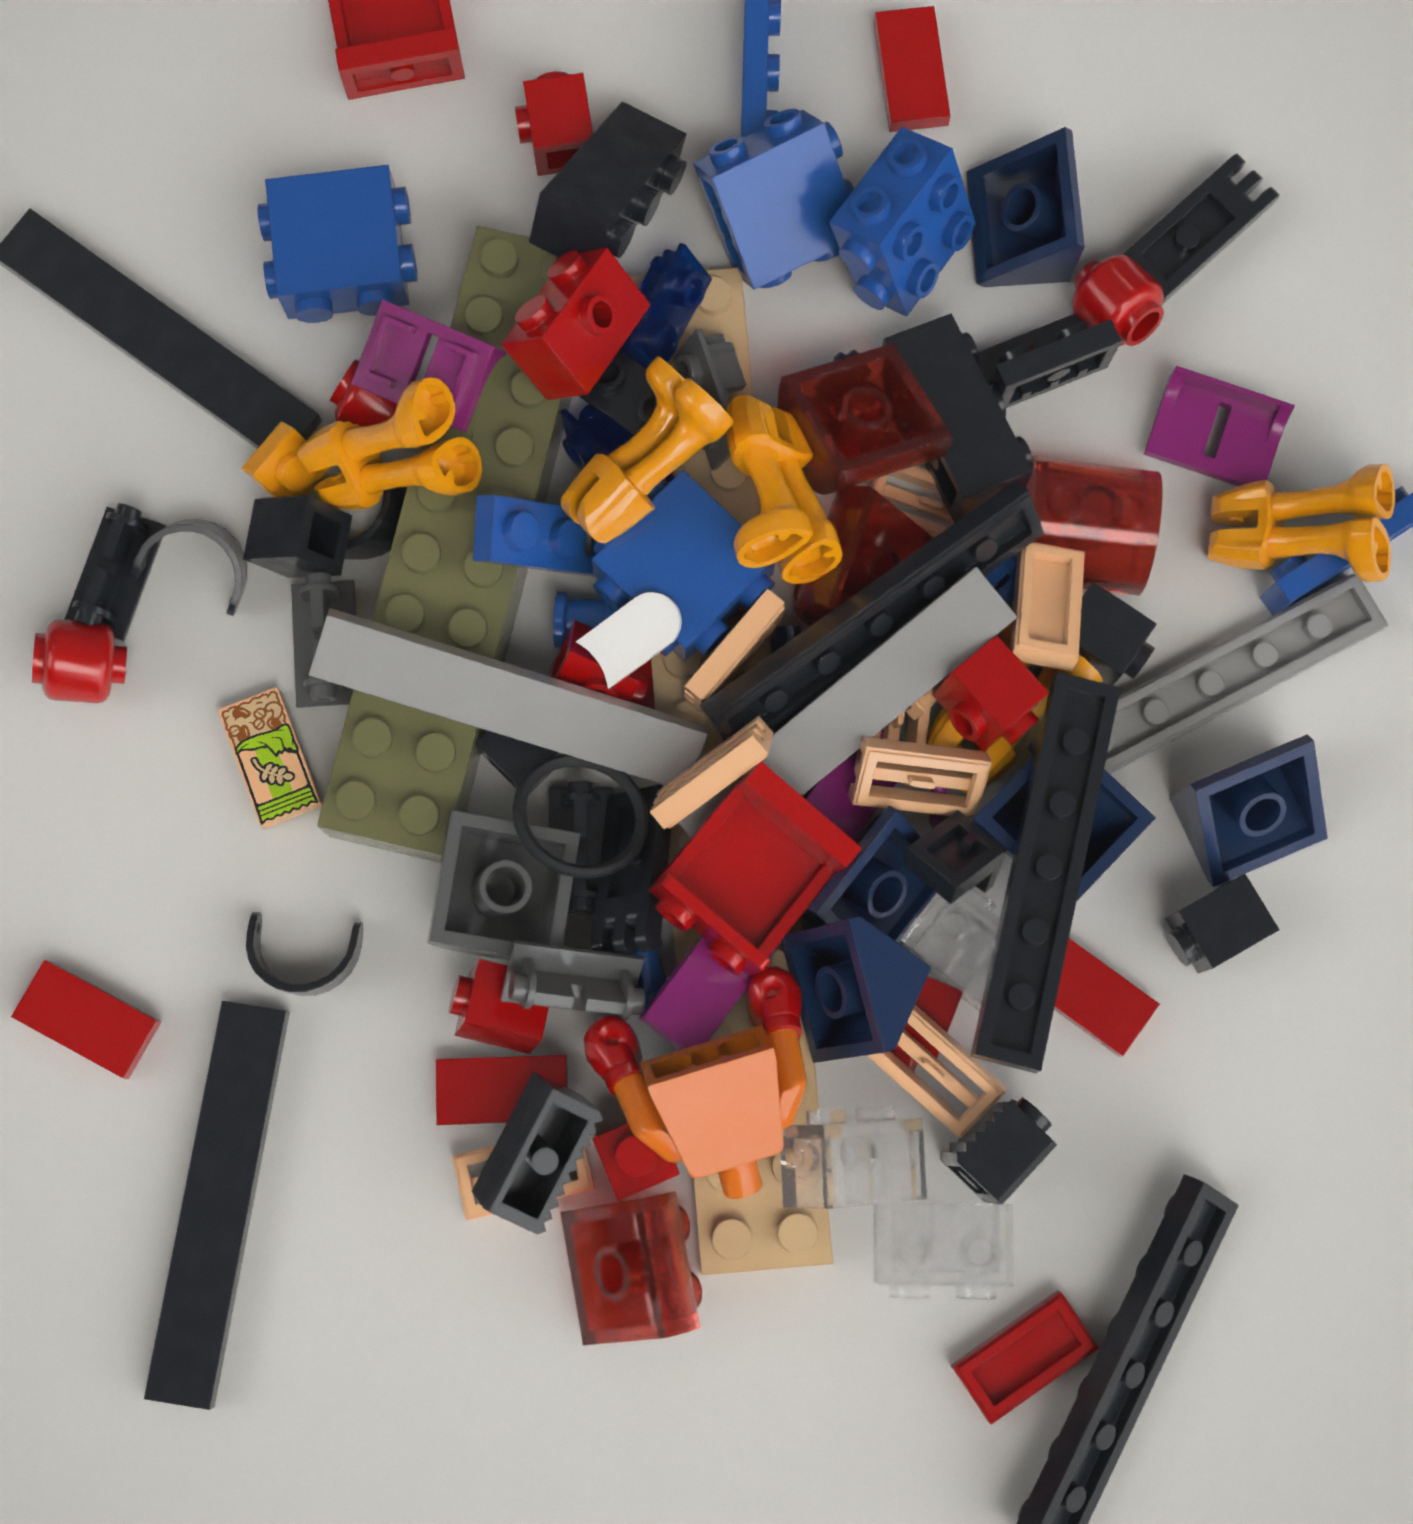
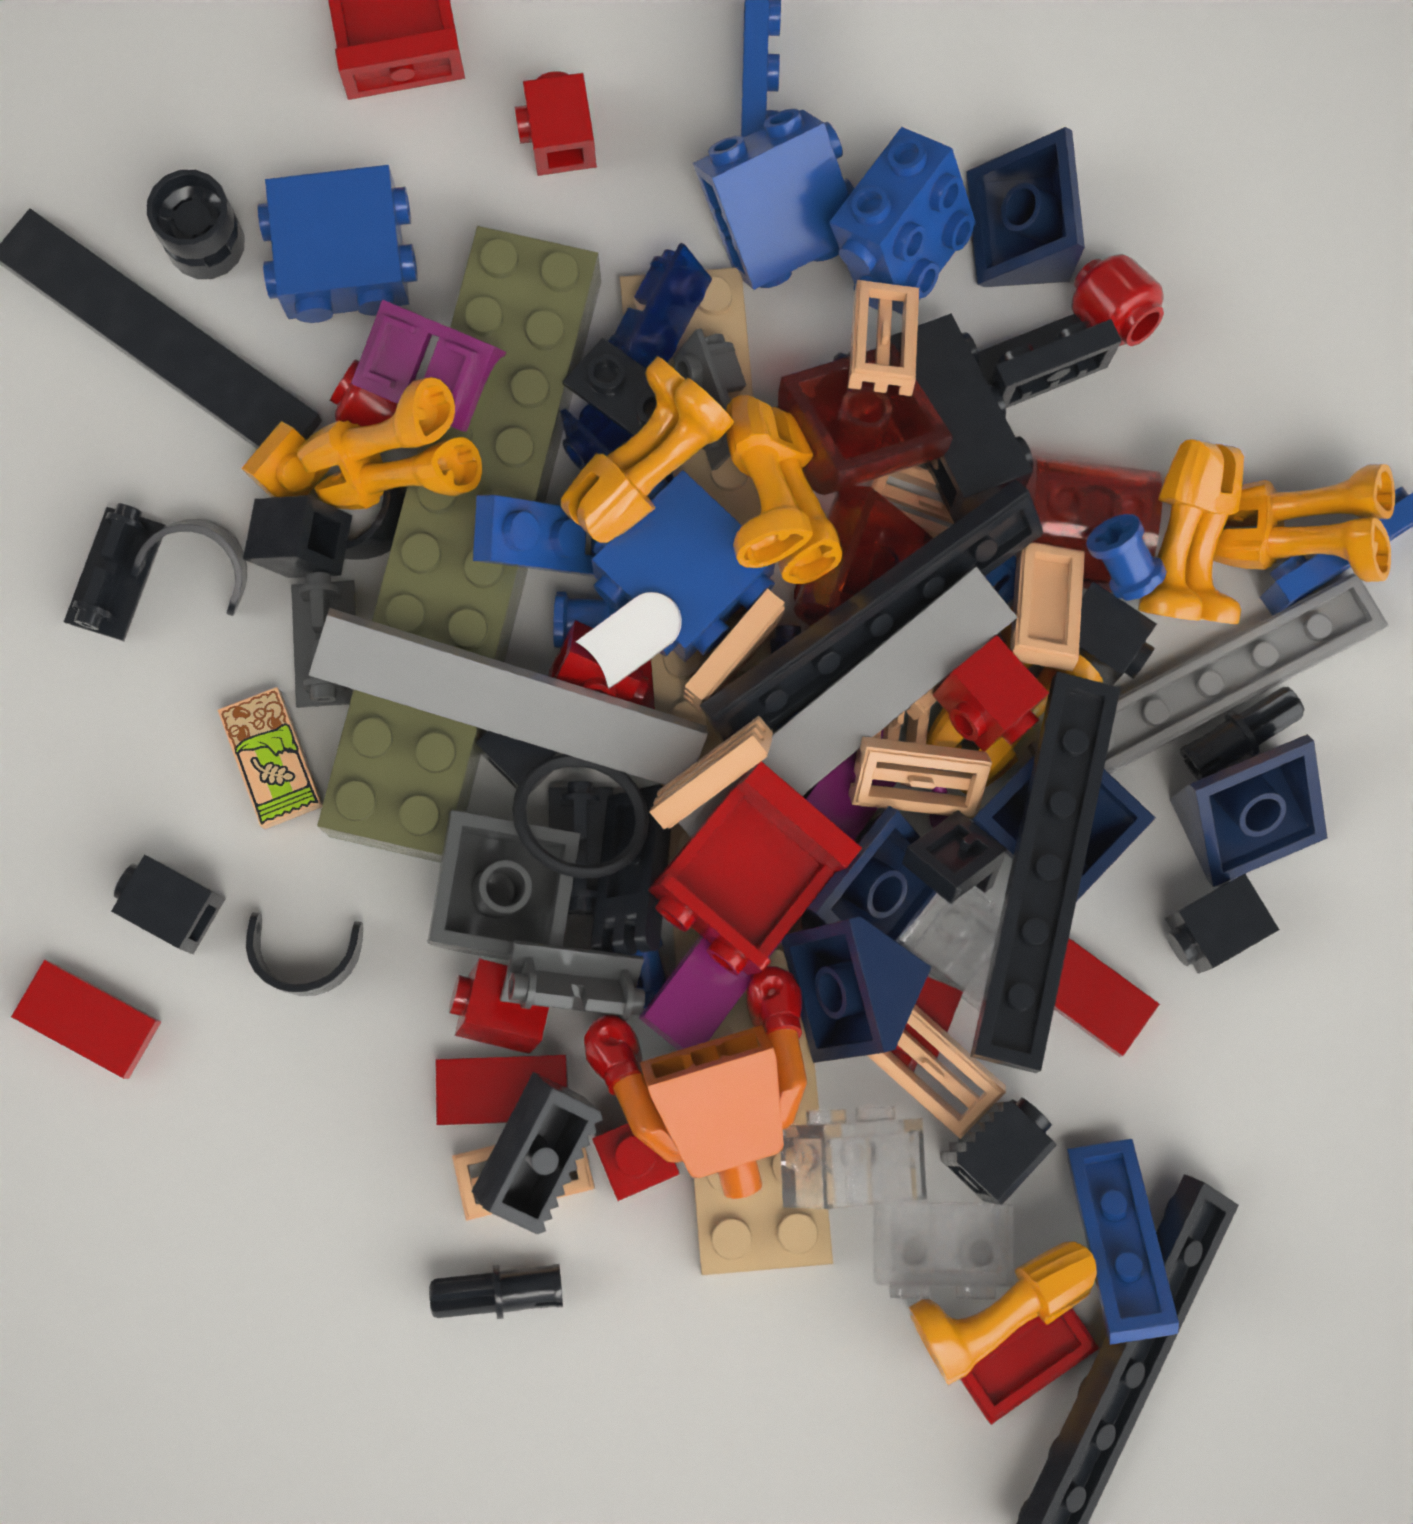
(78, 661): red head -> none
(166, 903): none -> black brick
(195, 224): none -> black wheel
(217, 1206): black tile -> none
(496, 1292): none -> black axle
(575, 323): red brick -> none
(610, 185): black brick -> none
(632, 1269): clear red brick -> none
(881, 372): none -> light nougat tile
(911, 68): red tile -> none
(1044, 1288): none -> light orange piece
(1123, 1242): none -> blue plate
(1126, 557): none -> blue bush
(1187, 417): magenta piece -> none
(1201, 226): black hinge -> none
(1202, 492): none -> light orange piece
(1242, 733): none -> black axle

